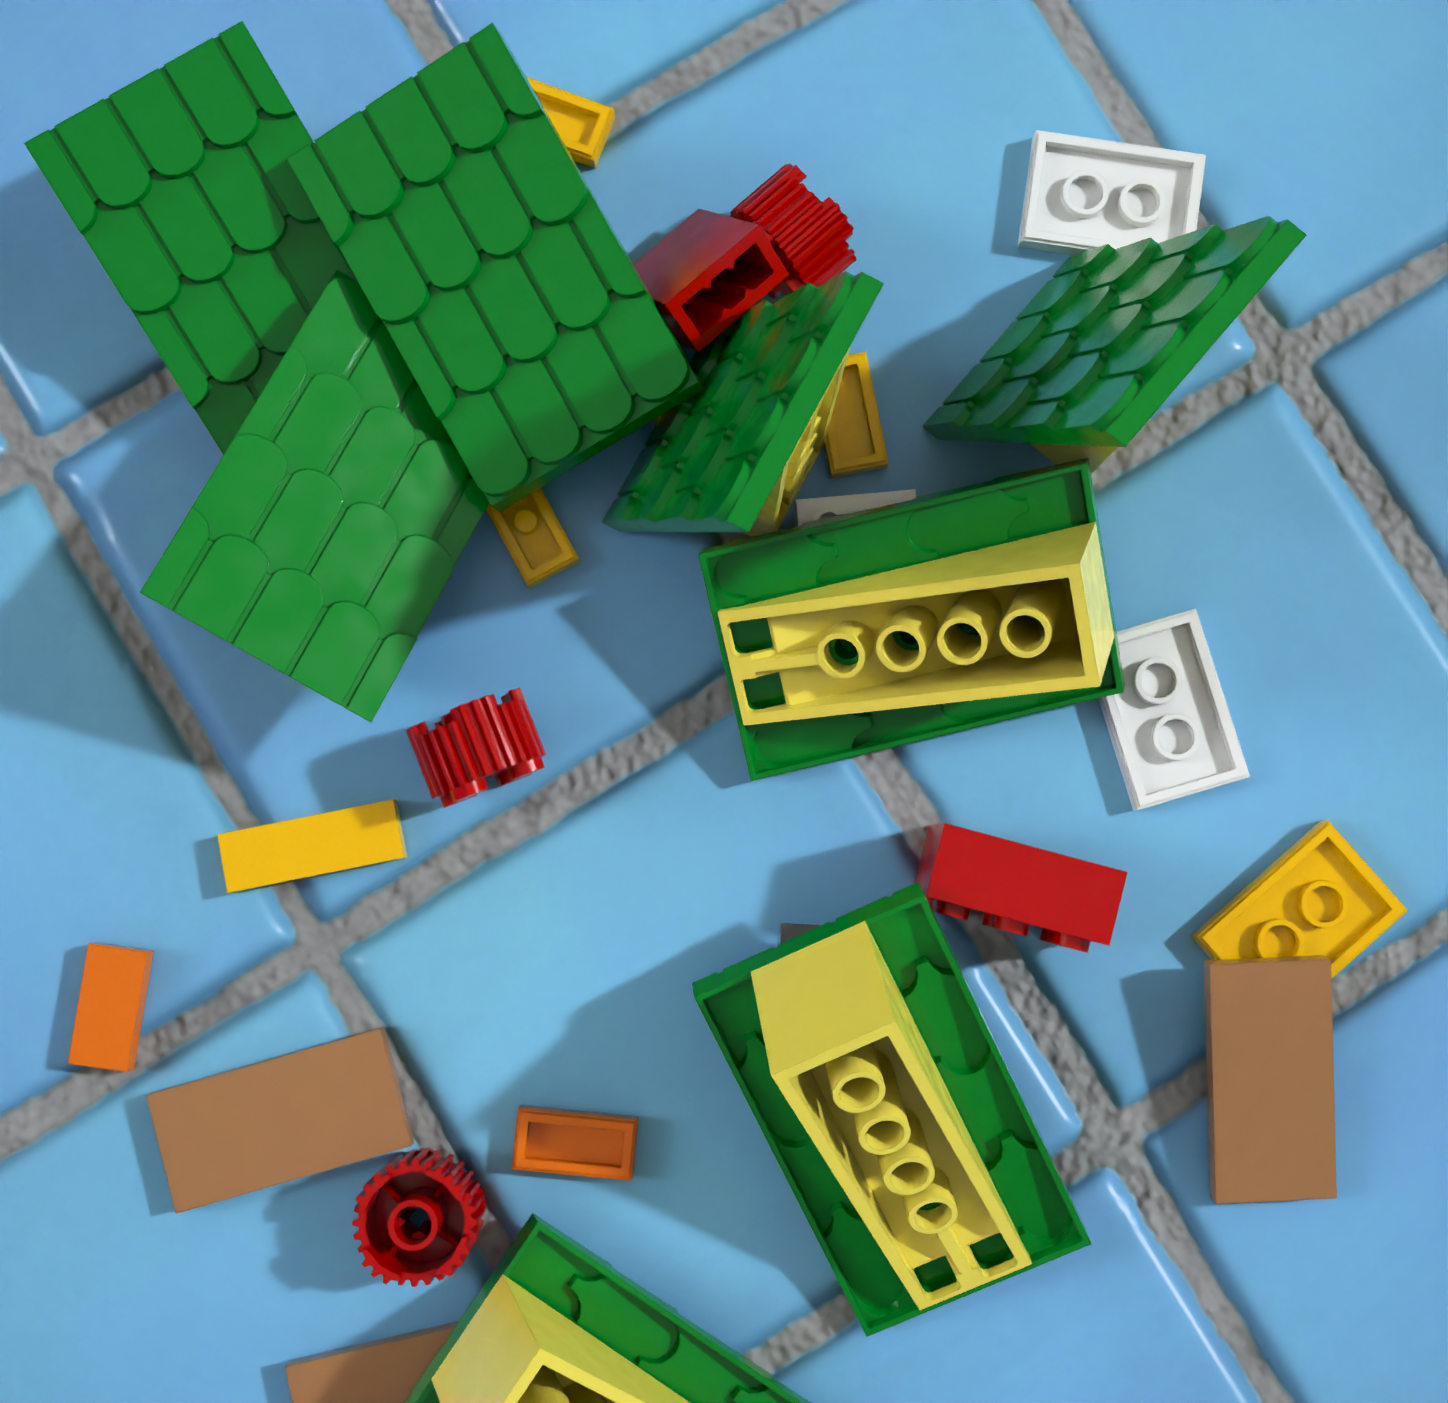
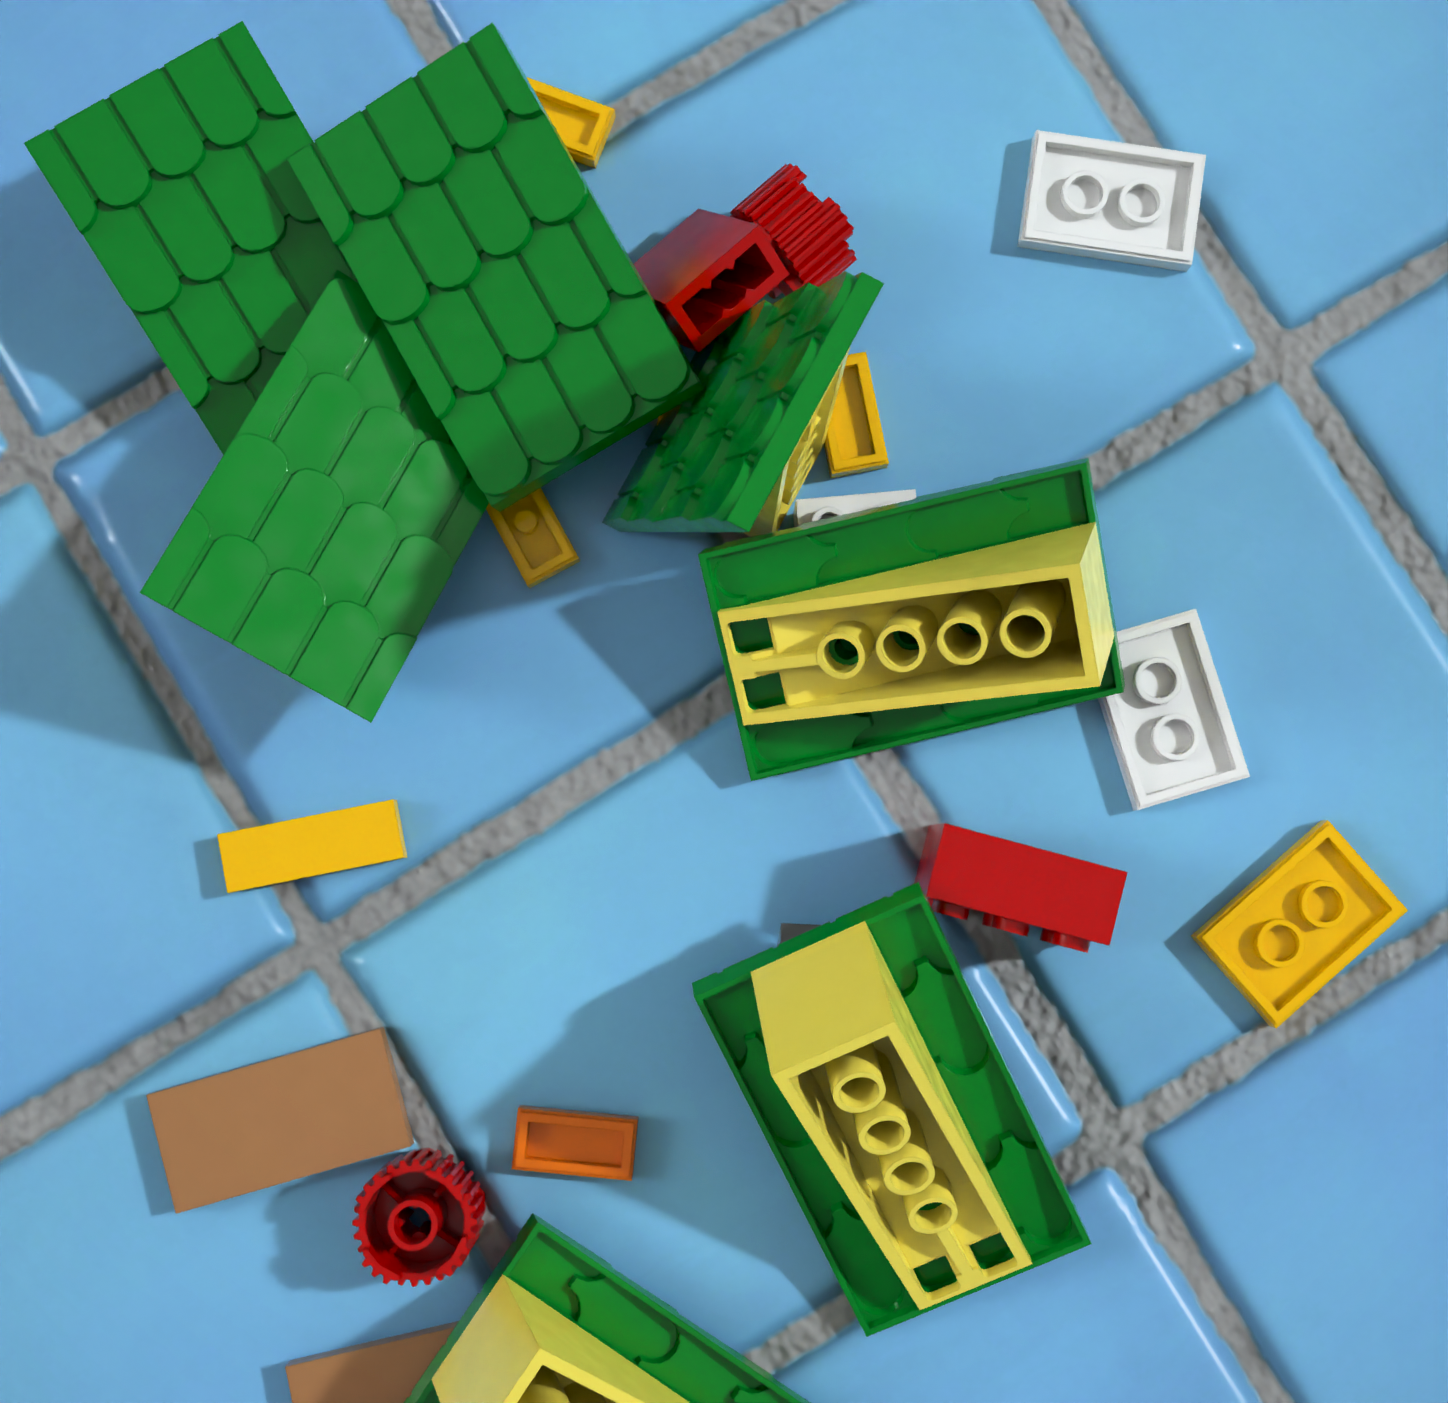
(110, 1007): orange tile -> none
(477, 744): red brick -> none
(1112, 340): green piece -> none
(1270, 1079): medium nougat tile -> none

